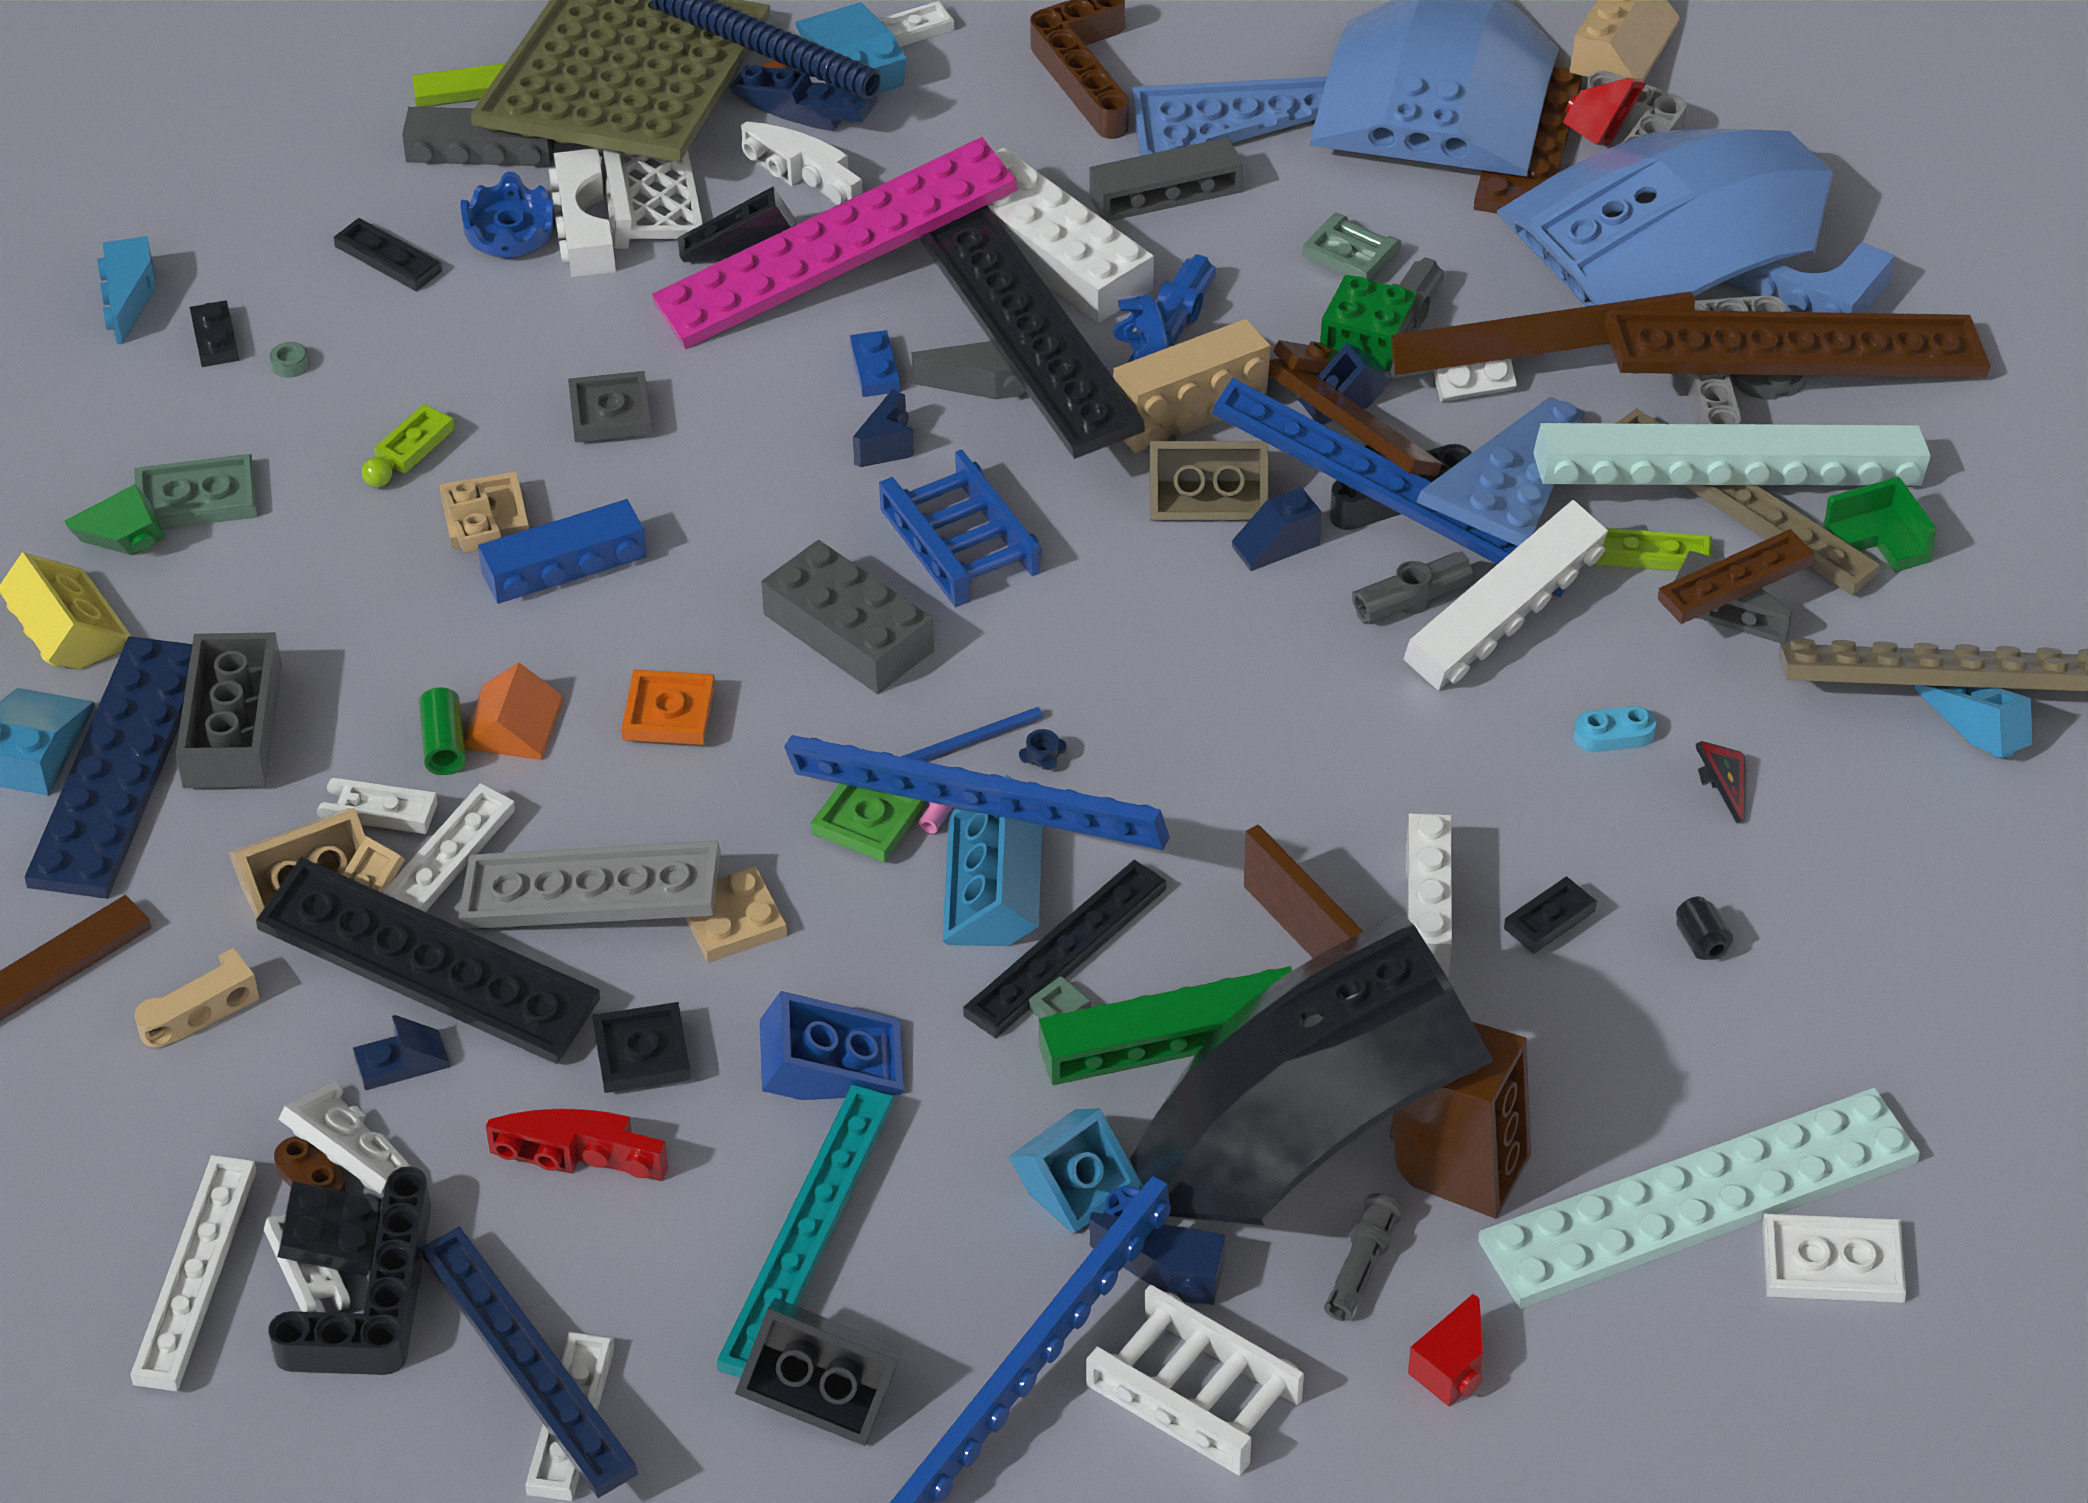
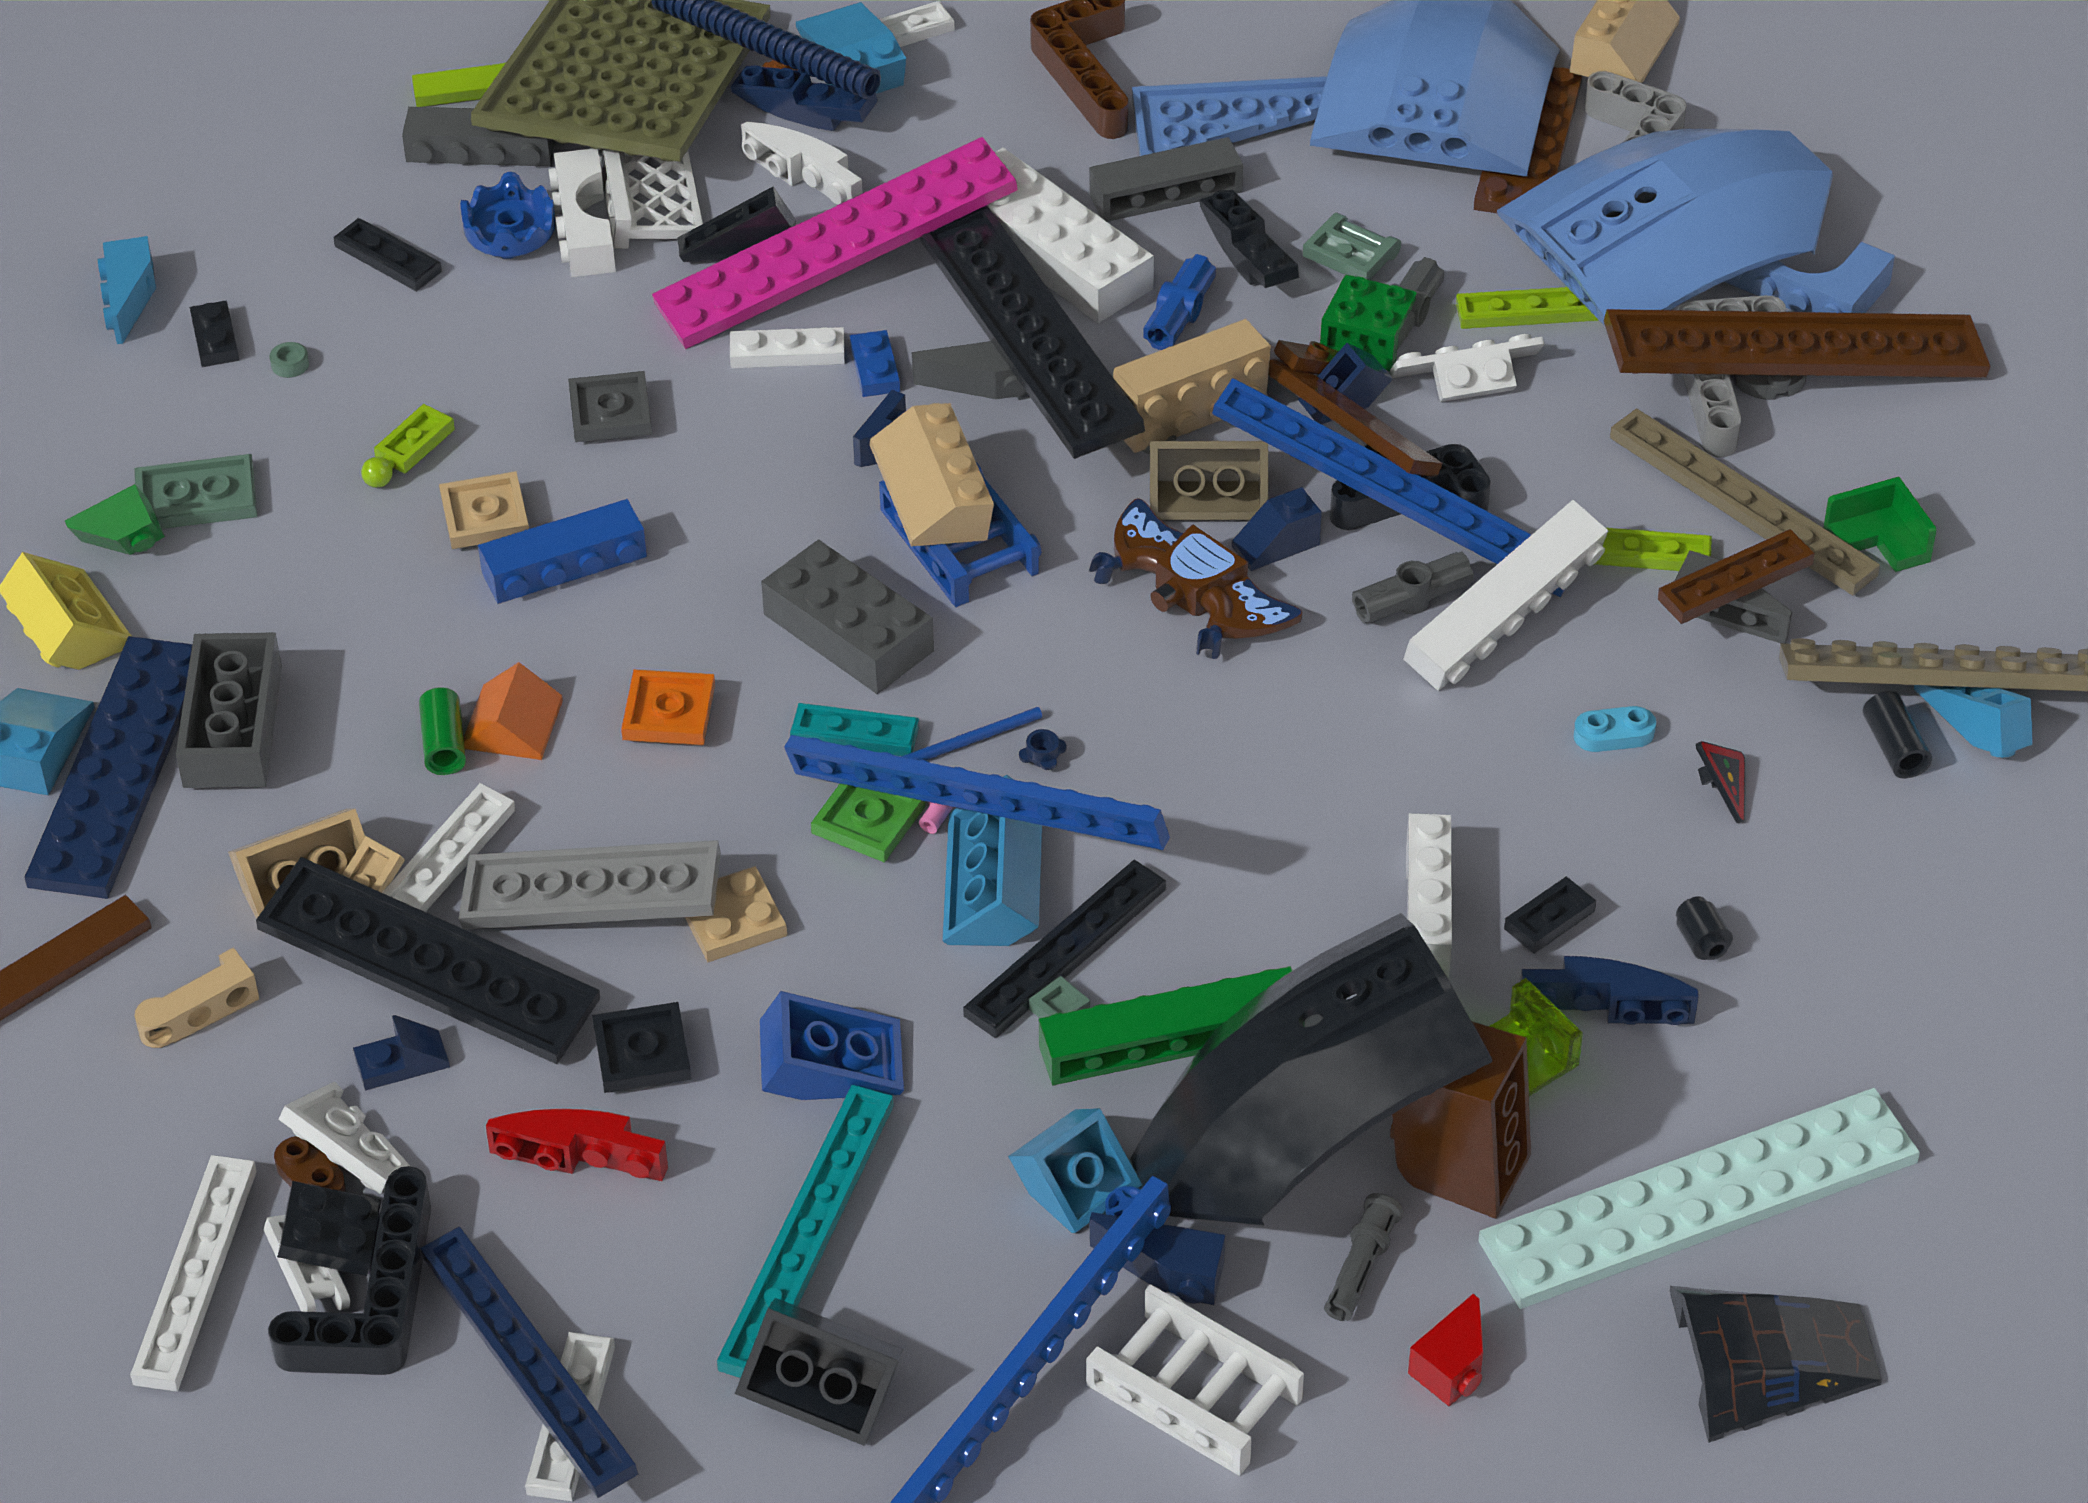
(382, 805): white hinge -> none
(470, 514): tan slope -> none
(787, 347): none -> white plate
(858, 728): none -> teal tile
(933, 477): none -> tan slope
(1149, 321): blue plate -> none
(1194, 575): none -> torso
(1244, 240): none -> black slope
(1293, 896): reddish brown tile -> none
(1500, 481): medium blue wing -> none
(1516, 335): reddish brown tile -> none
(1520, 308): none -> lime tile
(1551, 1037): none -> clear neon green bracket
(1603, 109): red slope -> none
(1623, 989): none -> dark blue slope
(1729, 454): light aqua brick -> none
(1772, 1354): none -> black wedge
(1833, 1258): white tile -> none
(1897, 734): none -> black pin

